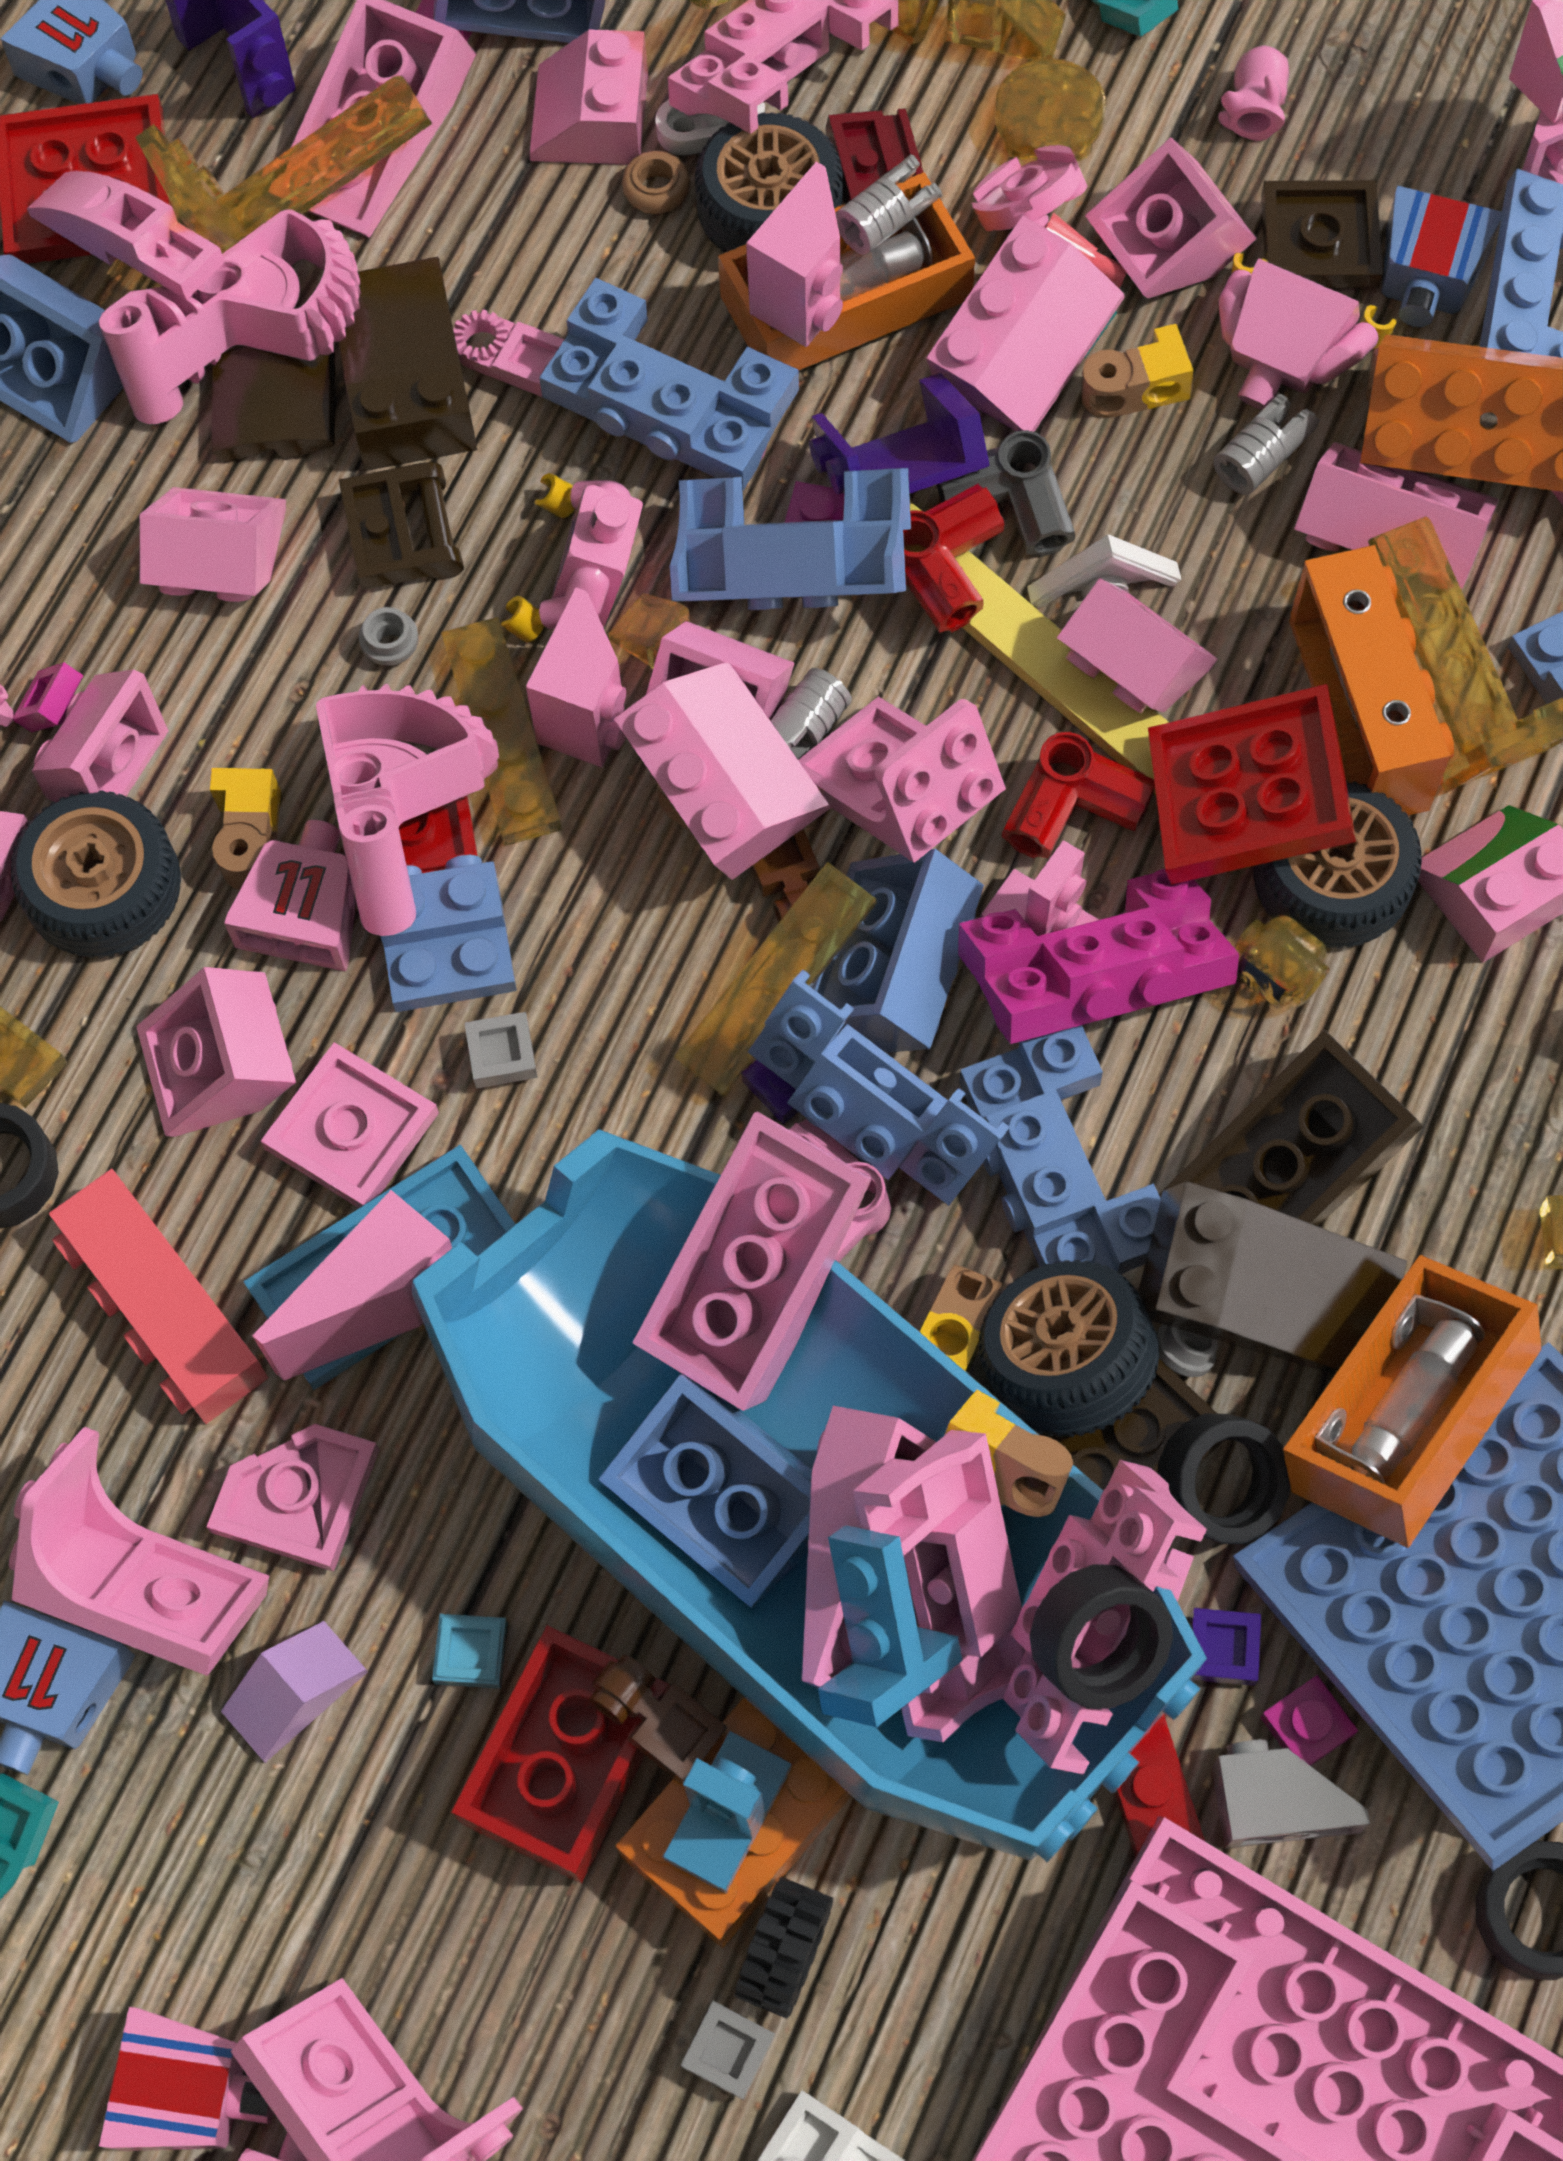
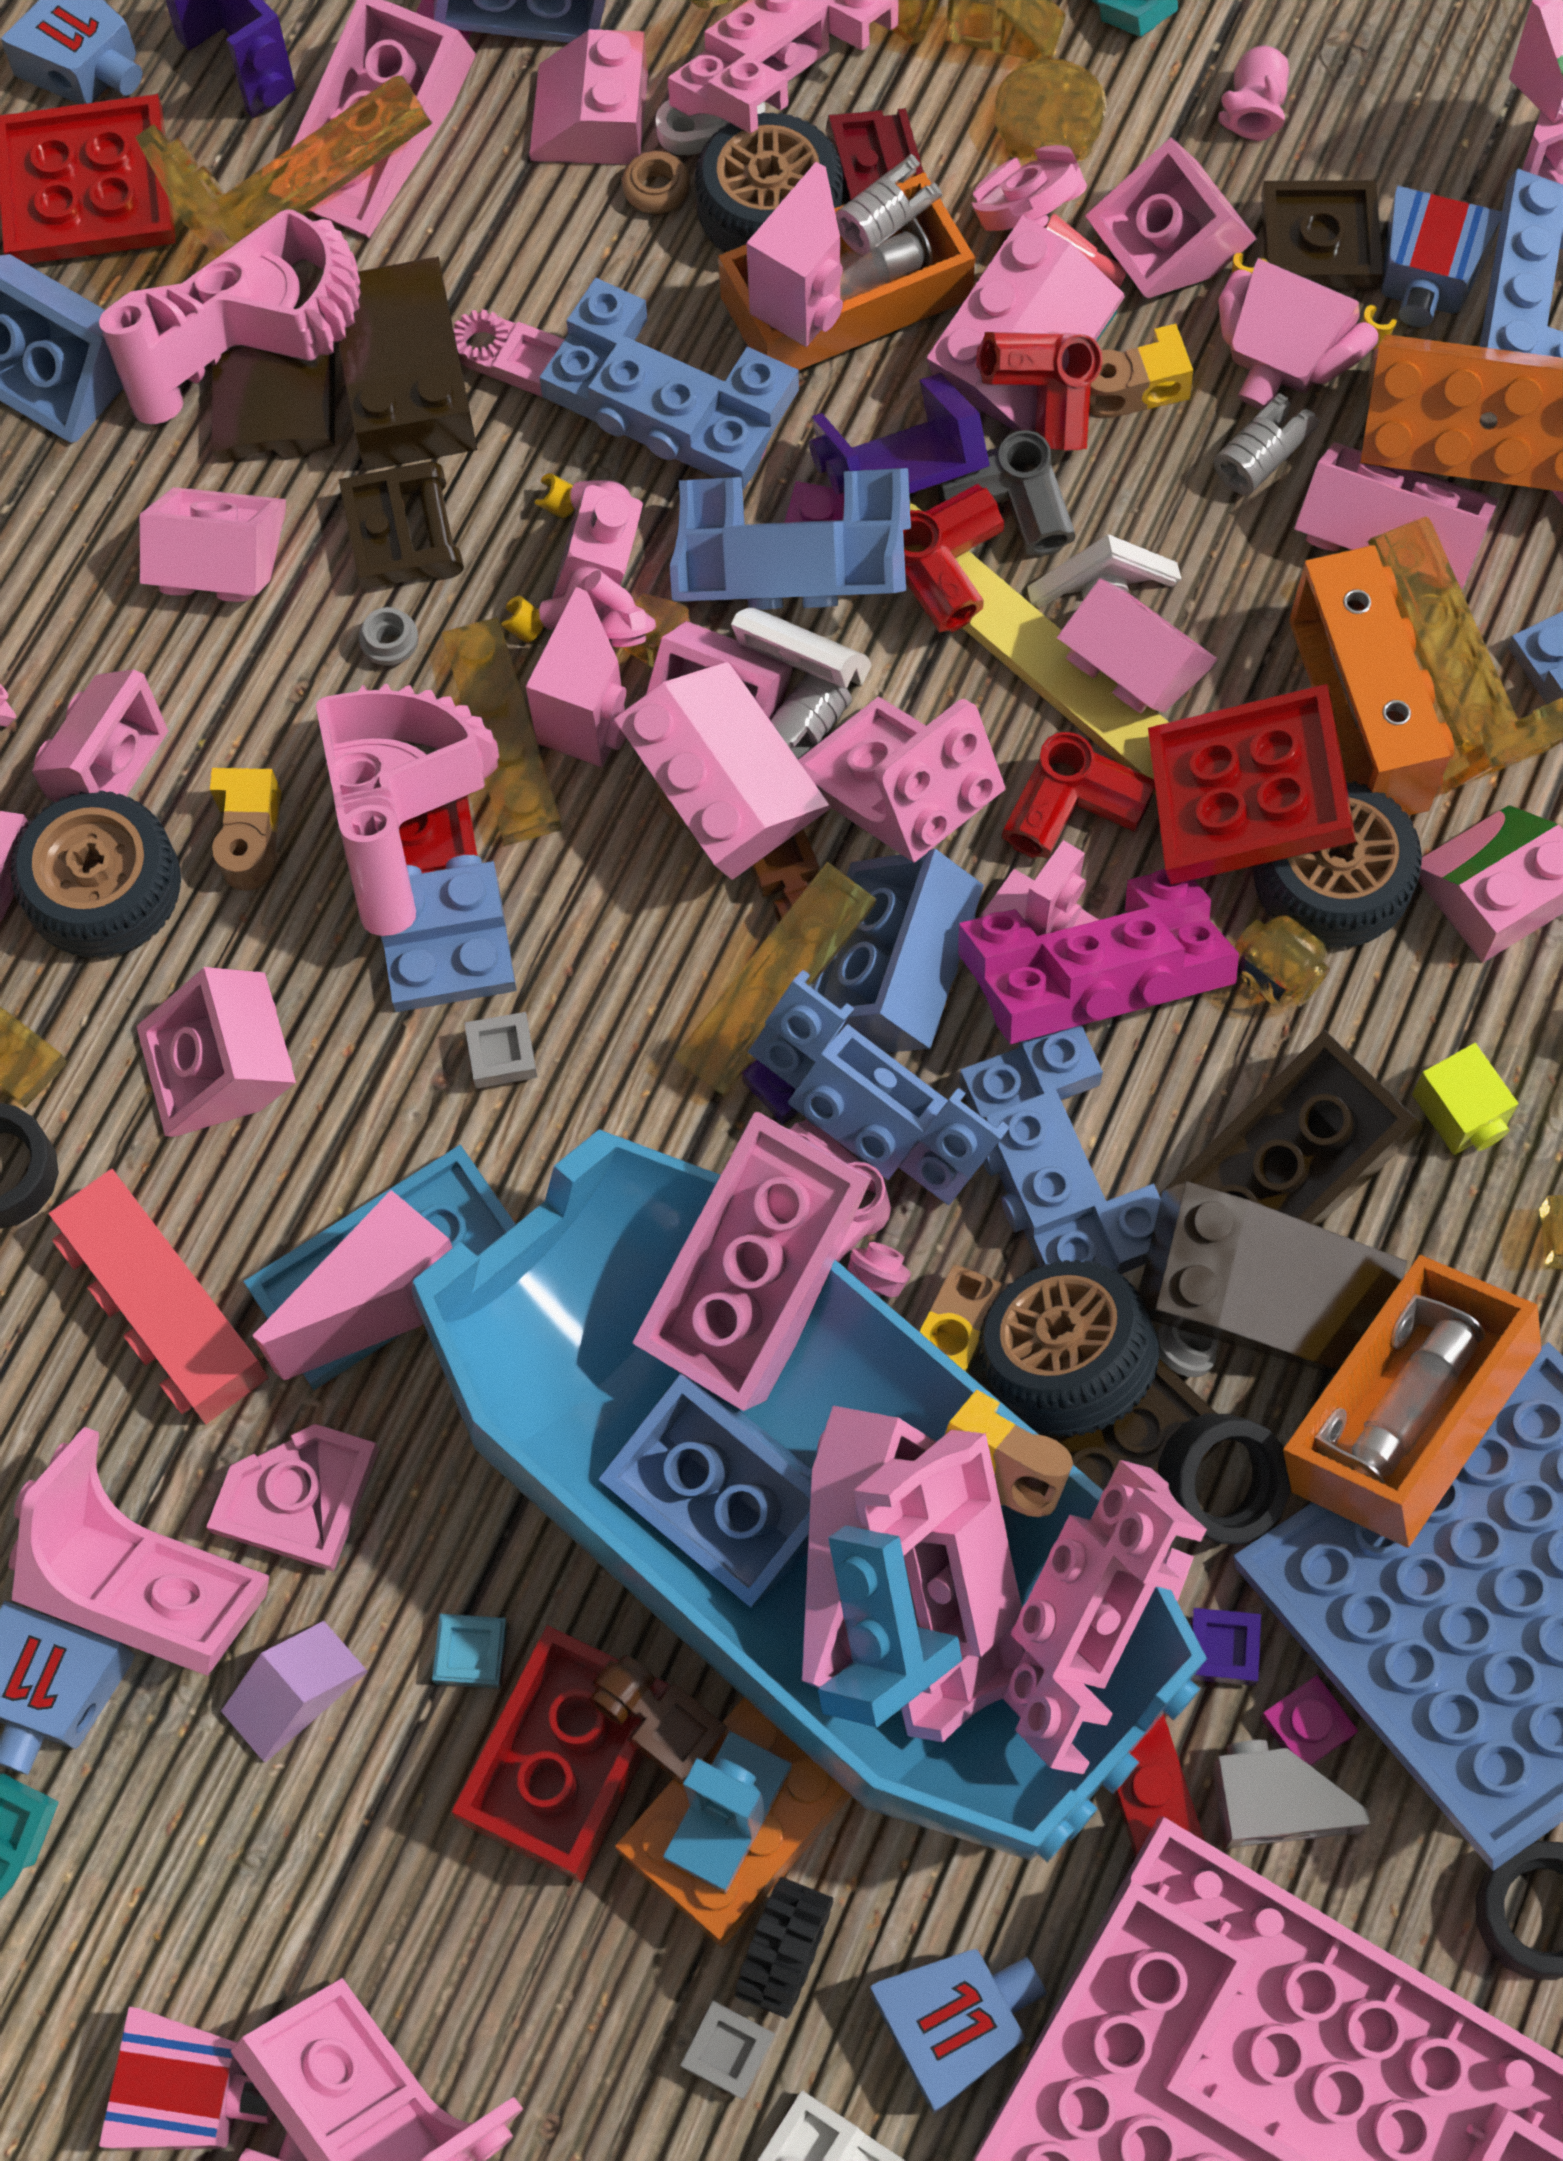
(48, 698): dark pink plate -> none
(128, 225): bright pink slope -> none
(297, 901): bright pink torso -> none
(350, 1126): bright pink plate -> none
(623, 620): none -> bright pink plate
(800, 648): none -> white slope
(879, 1269): none -> bright pink plate
(955, 2020): none -> medium blue torso
(1037, 360): none -> red piece
(1126, 1669): black tyre -> none
(1466, 1100): none -> neon yellow brick

